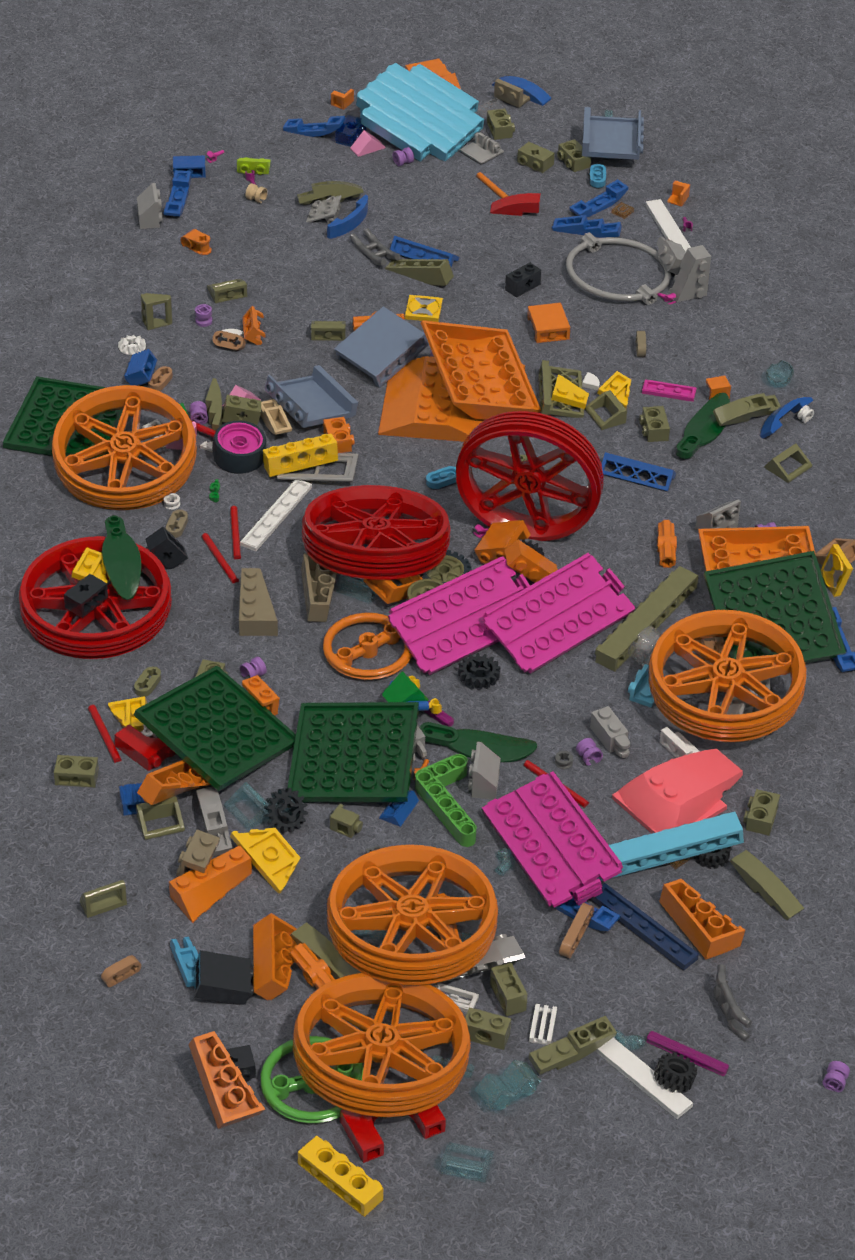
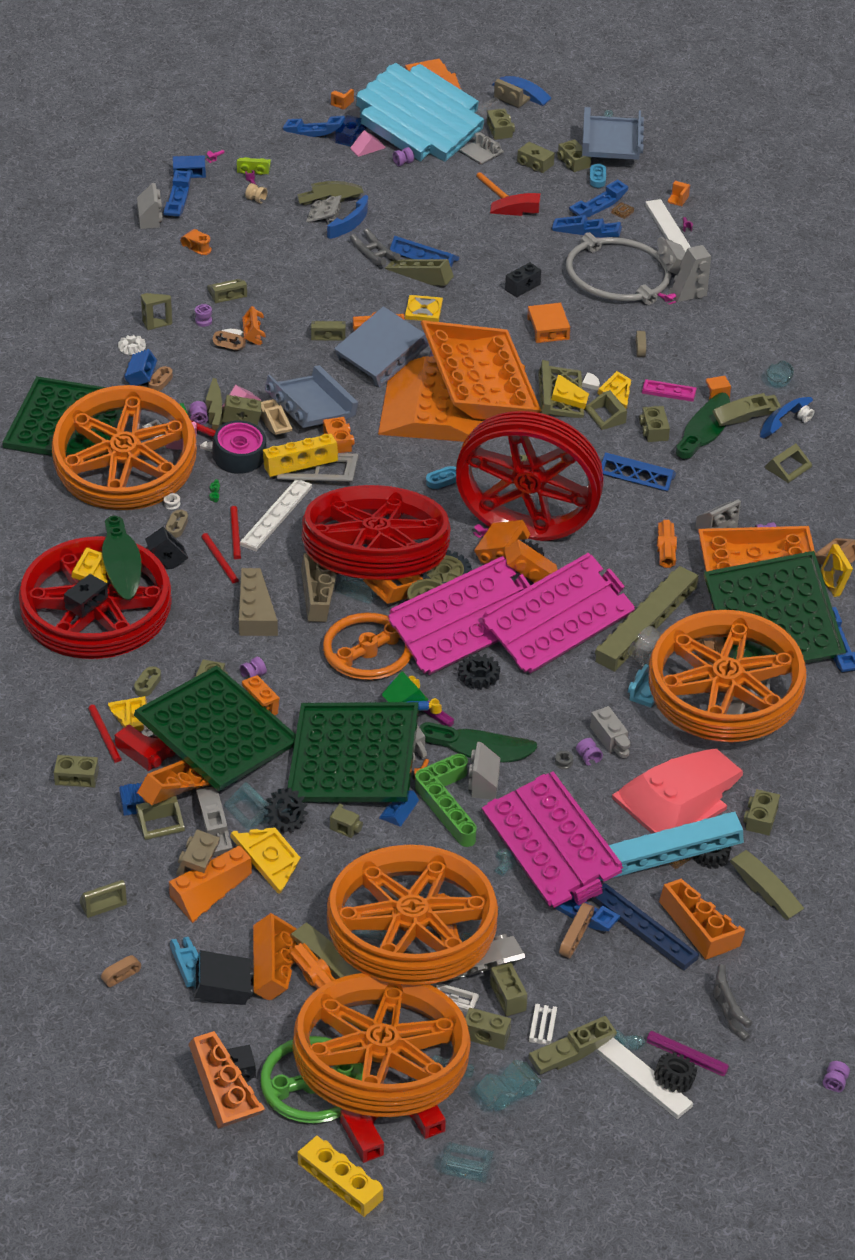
(538, 771): red bar -> none
(676, 743): white panel -> none

